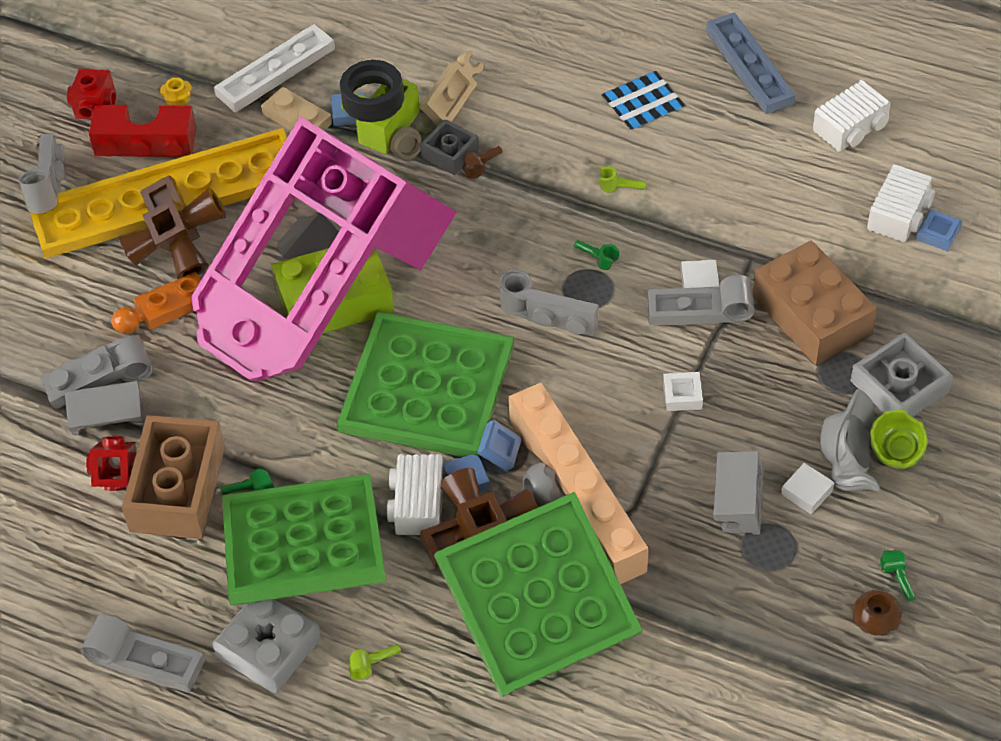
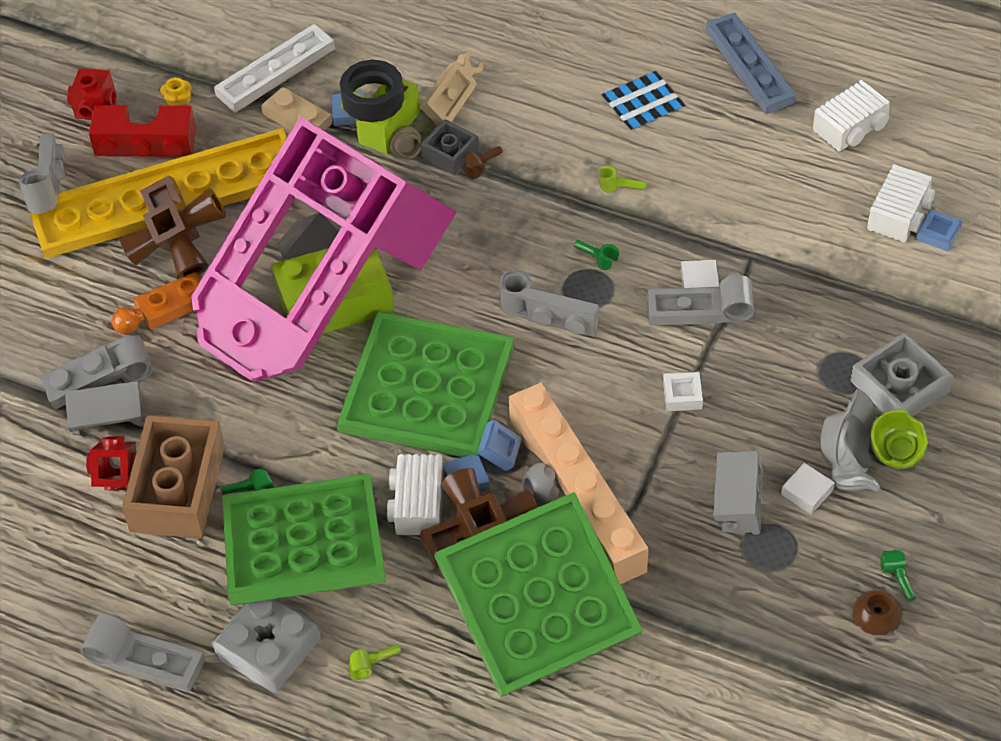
(814, 302): medium nougat brick -> none

